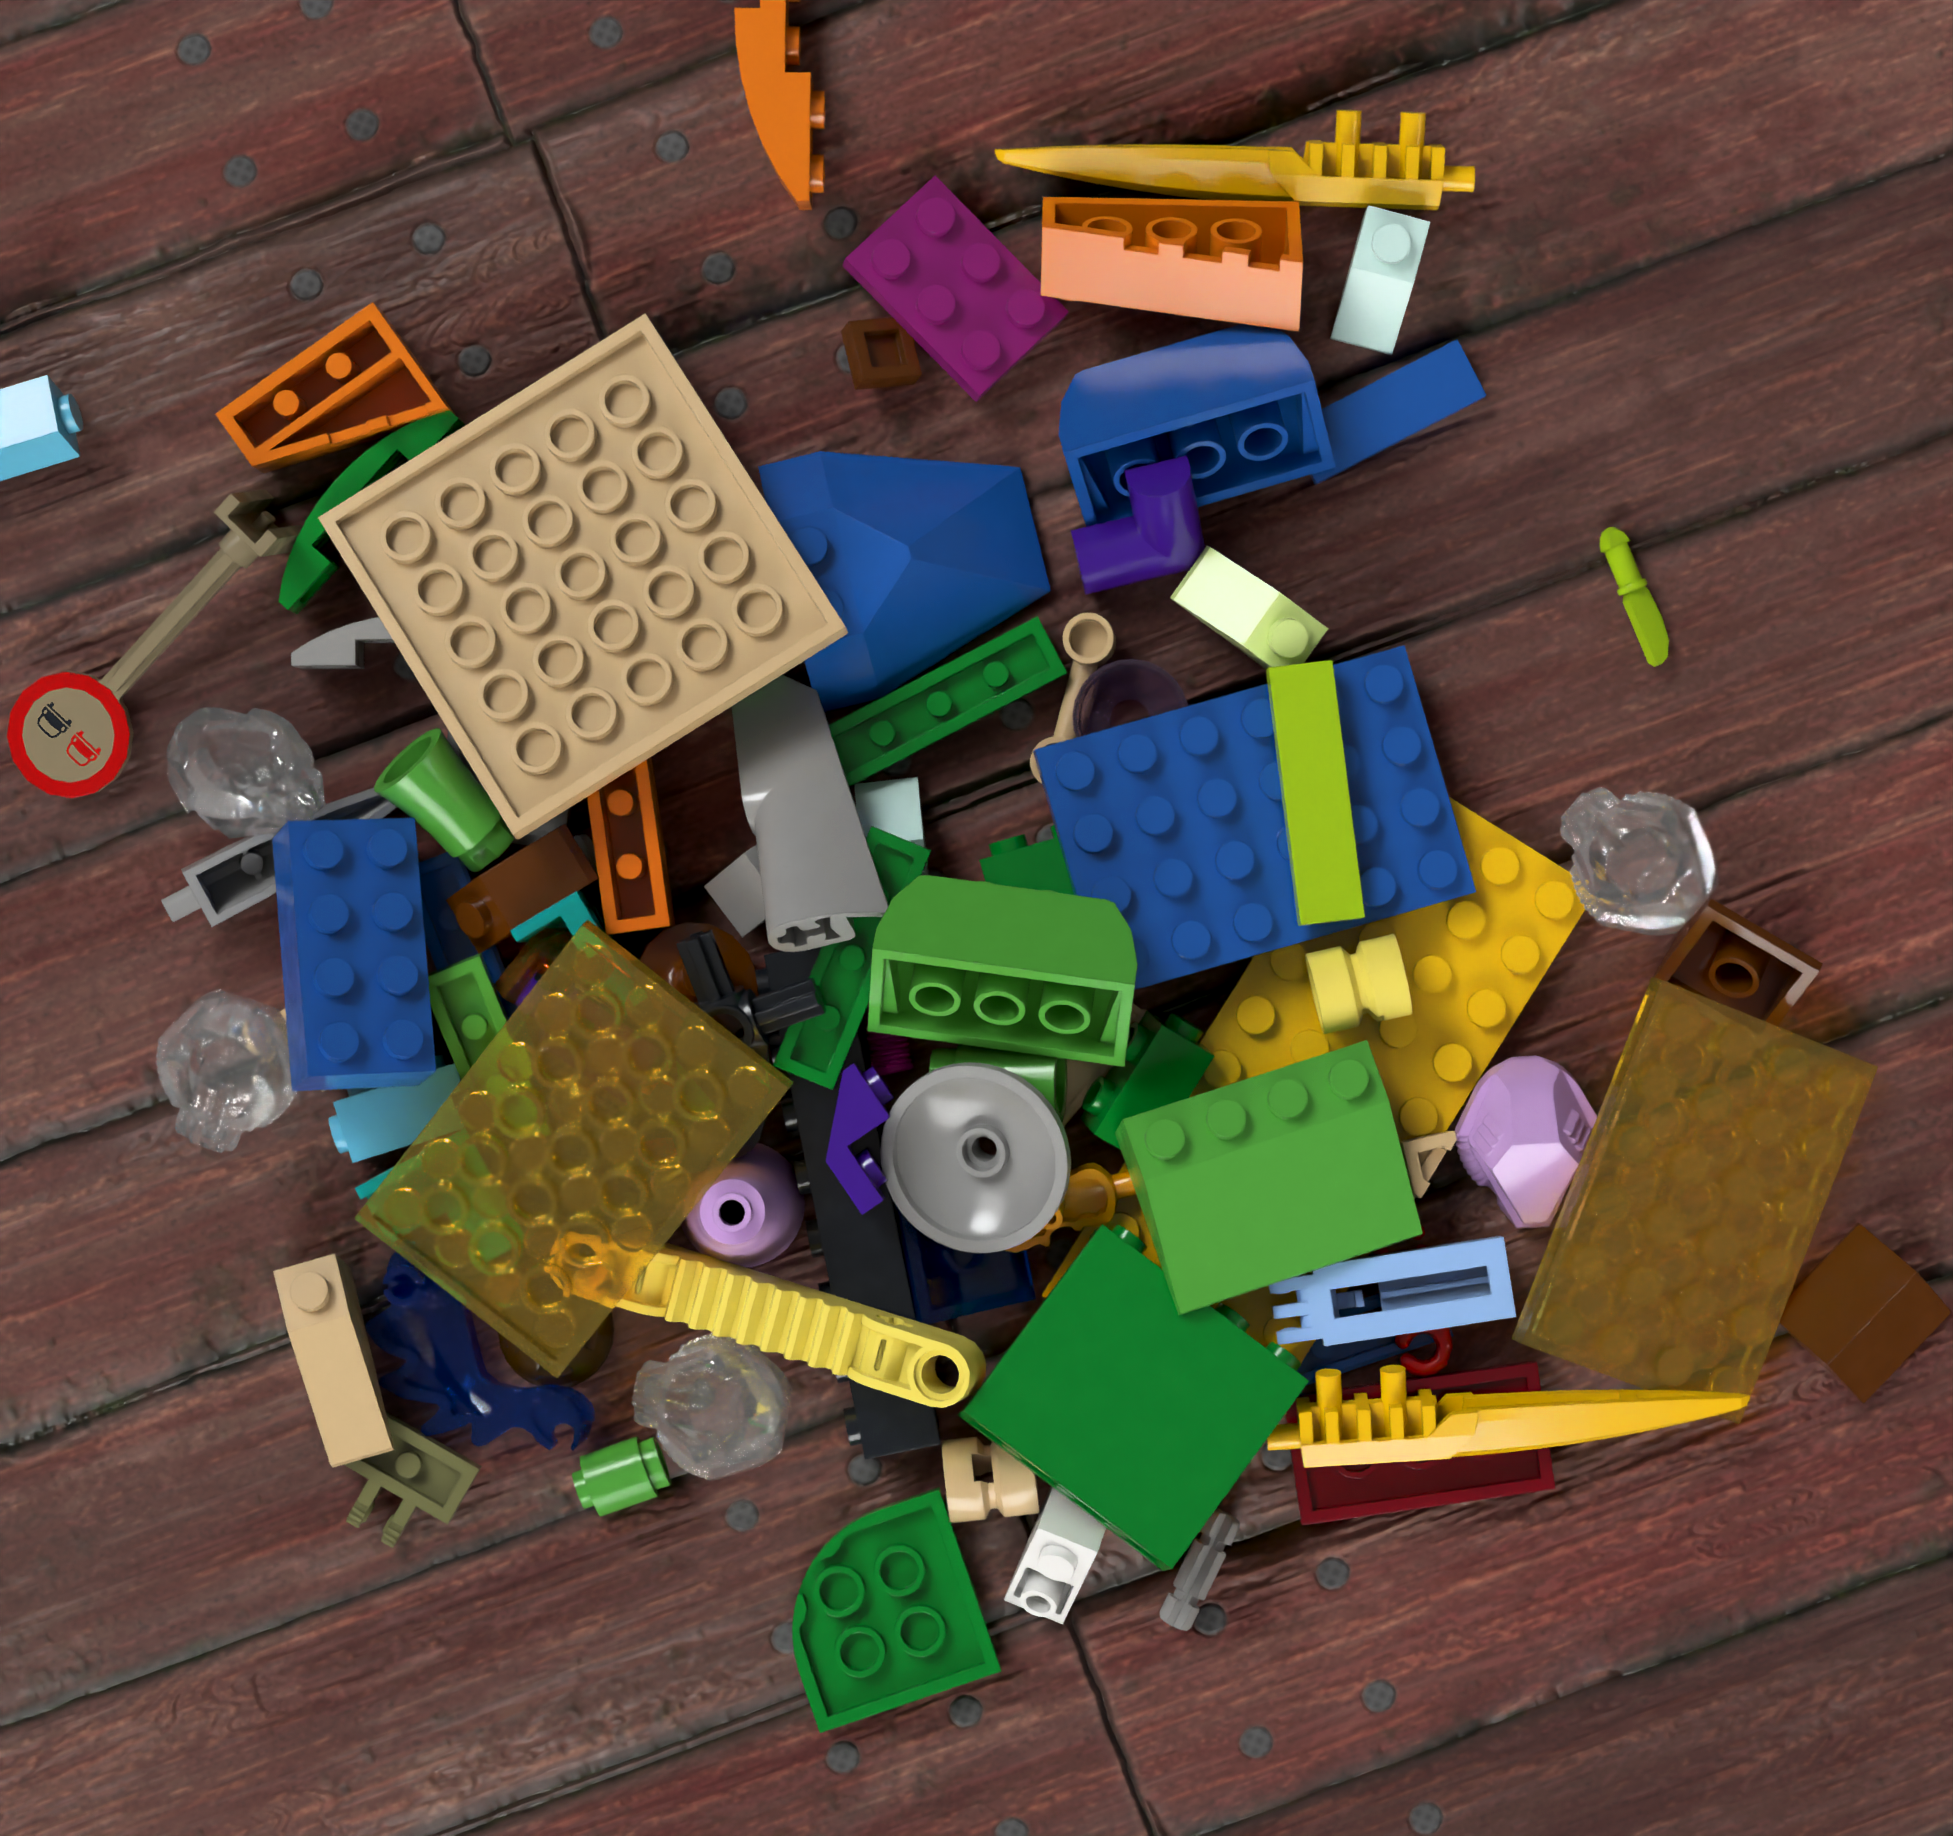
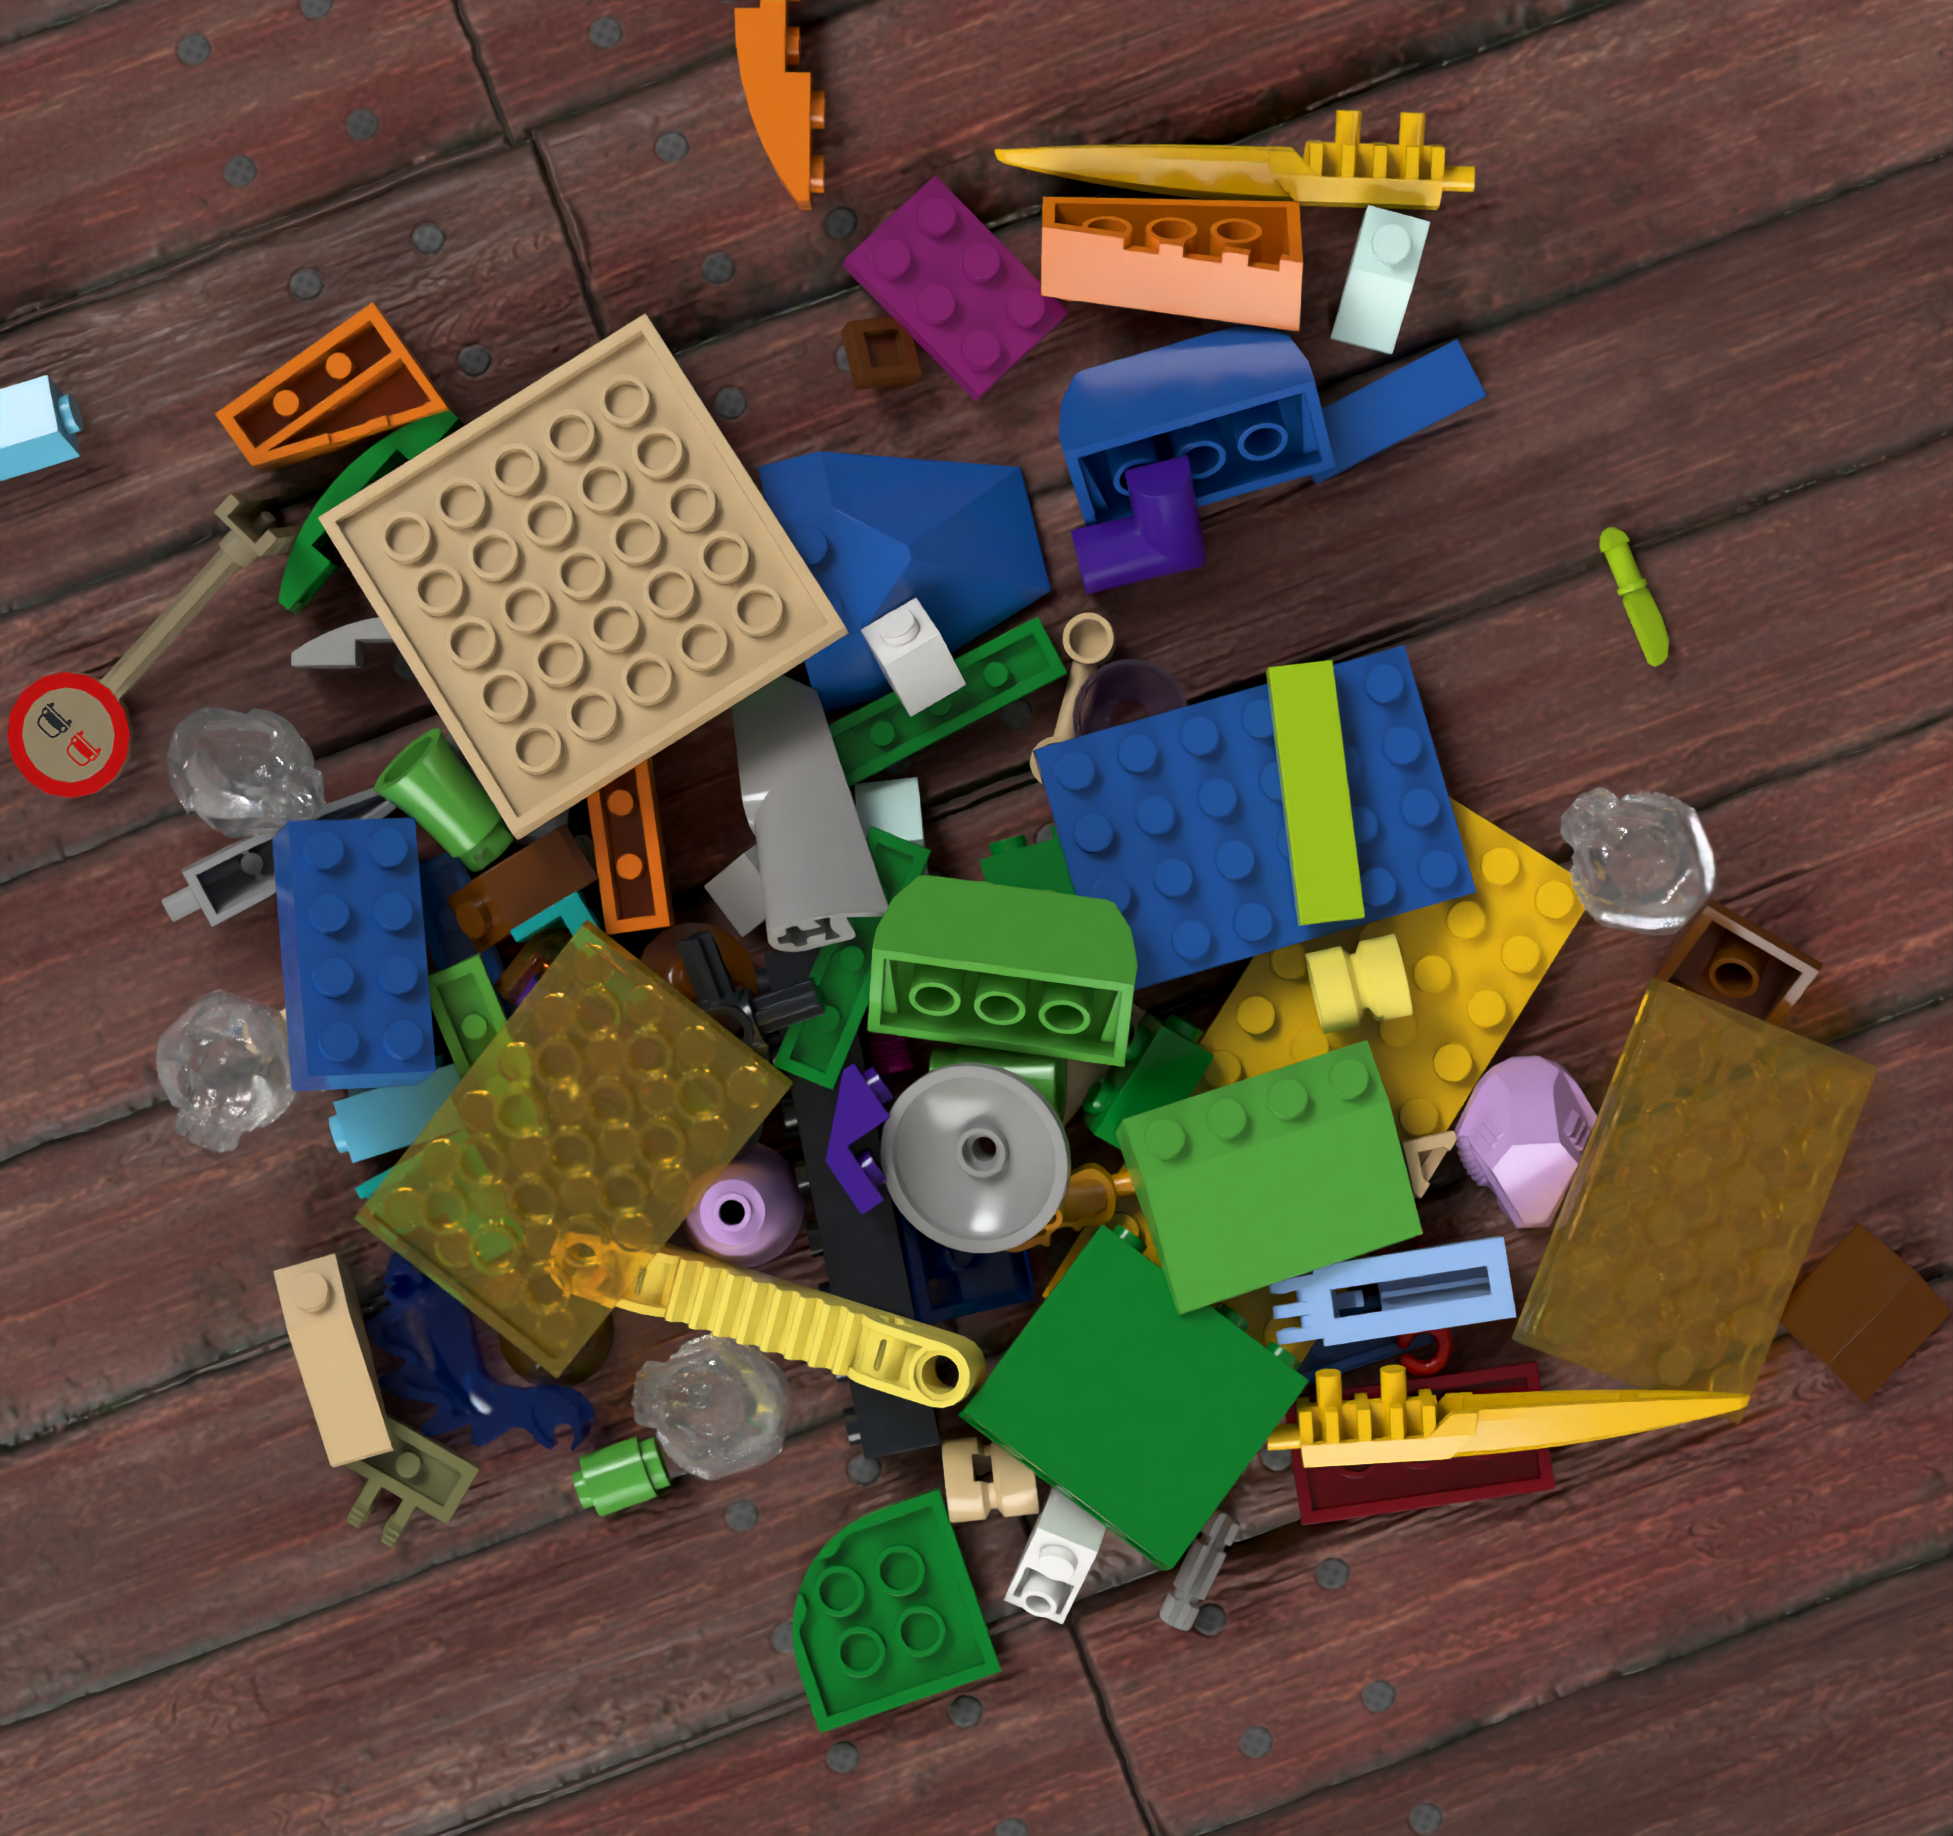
(913, 657): none -> white brick
(1247, 611): yellowish green slope -> none

